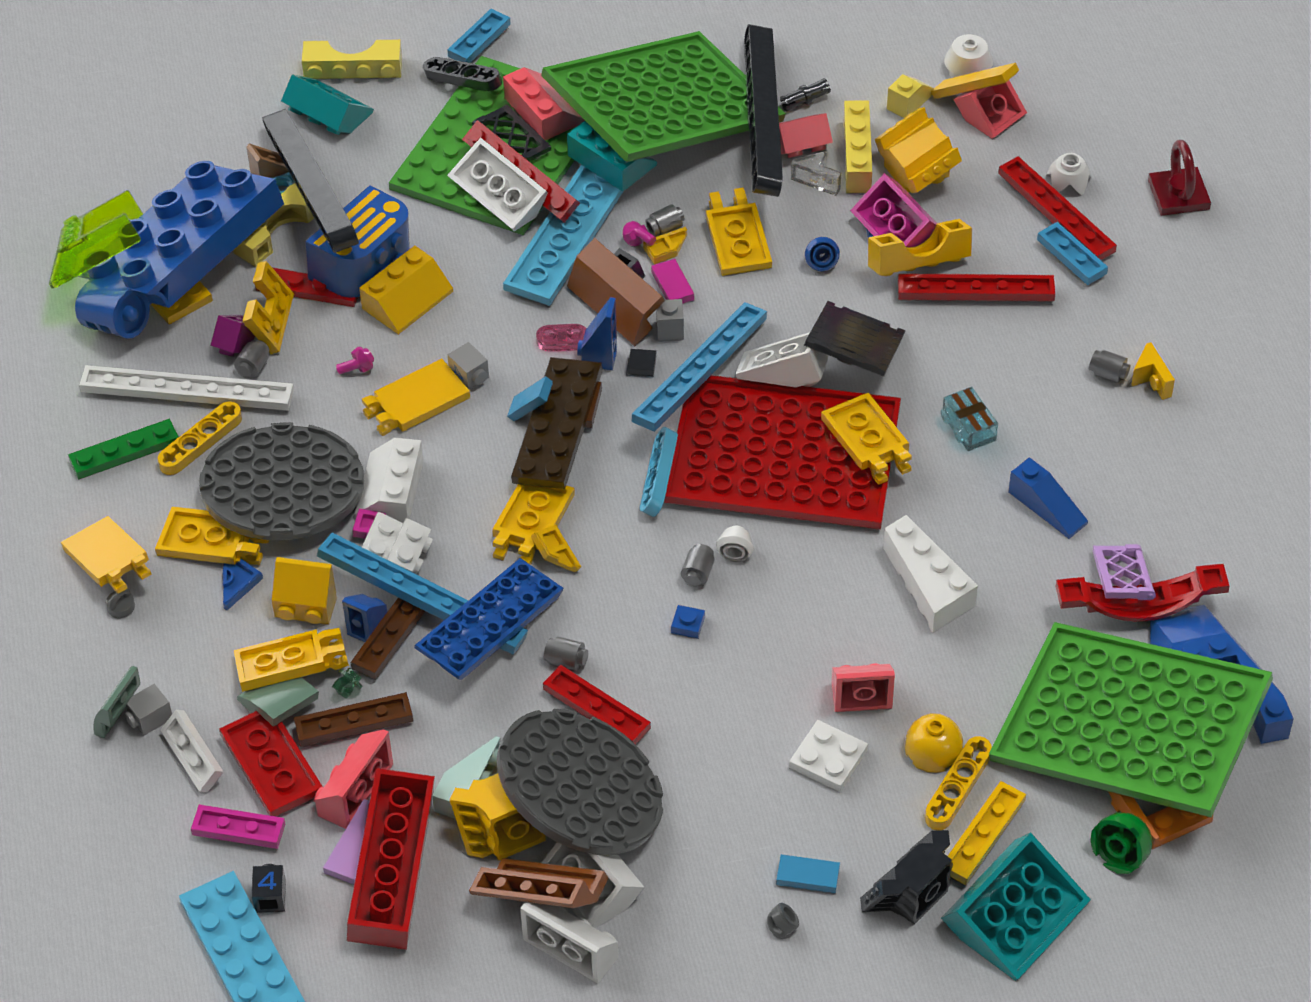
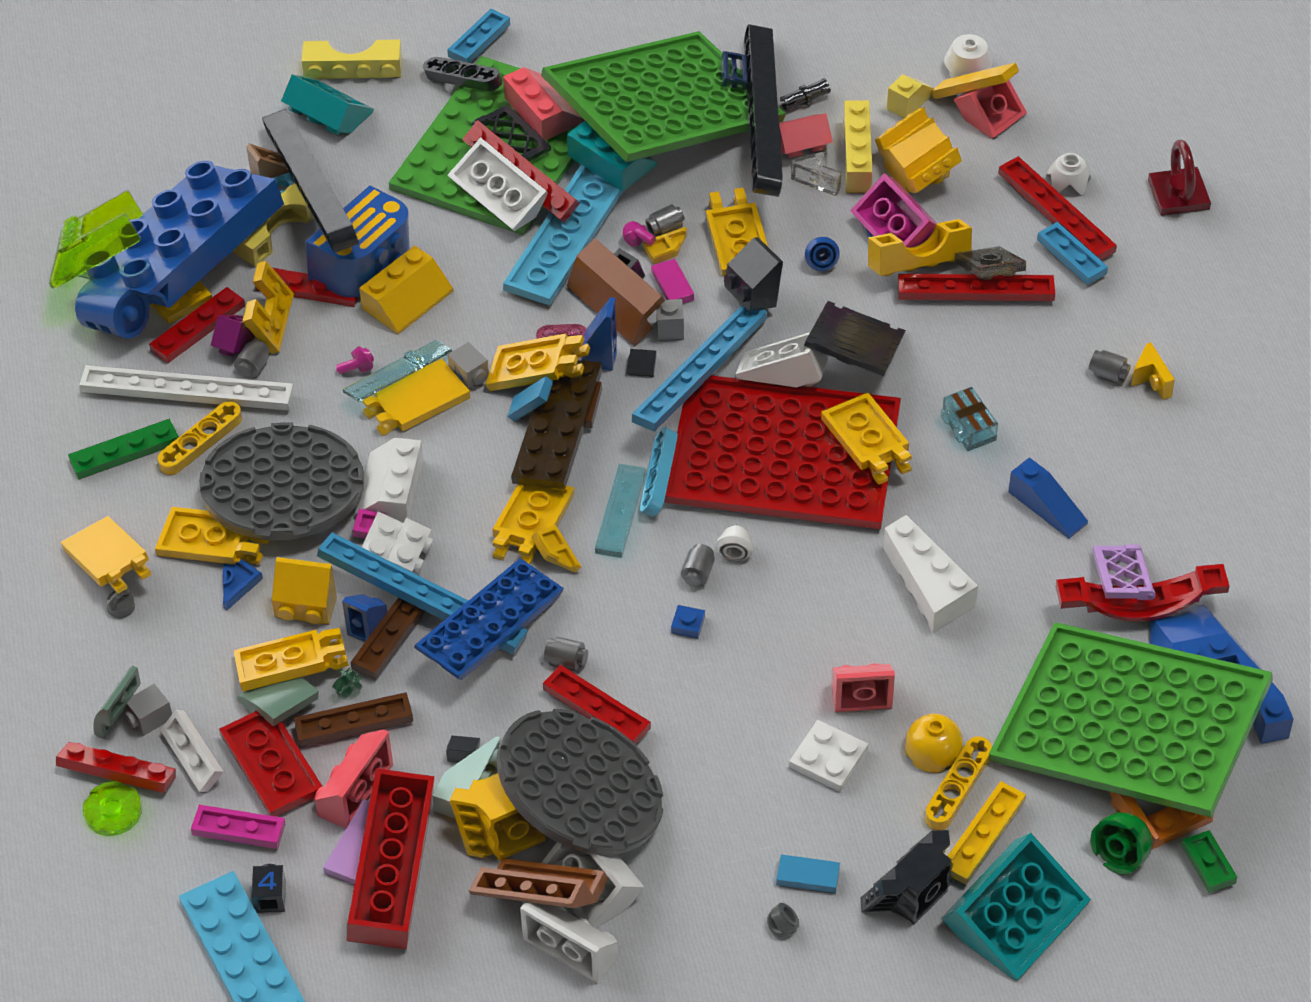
(112, 808): none -> clear neon green tile
(116, 767): none -> red plate
(196, 325): none -> red plate
(397, 370): none -> clear light blue piece
(461, 747): none -> black slope
(534, 359): none -> yellow tile
(620, 510): none -> clear light blue tile
(743, 81): none -> dark blue tile
(754, 276): none -> black slope
(990, 262): none -> clear smoke plate
(1209, 861): none -> green plate

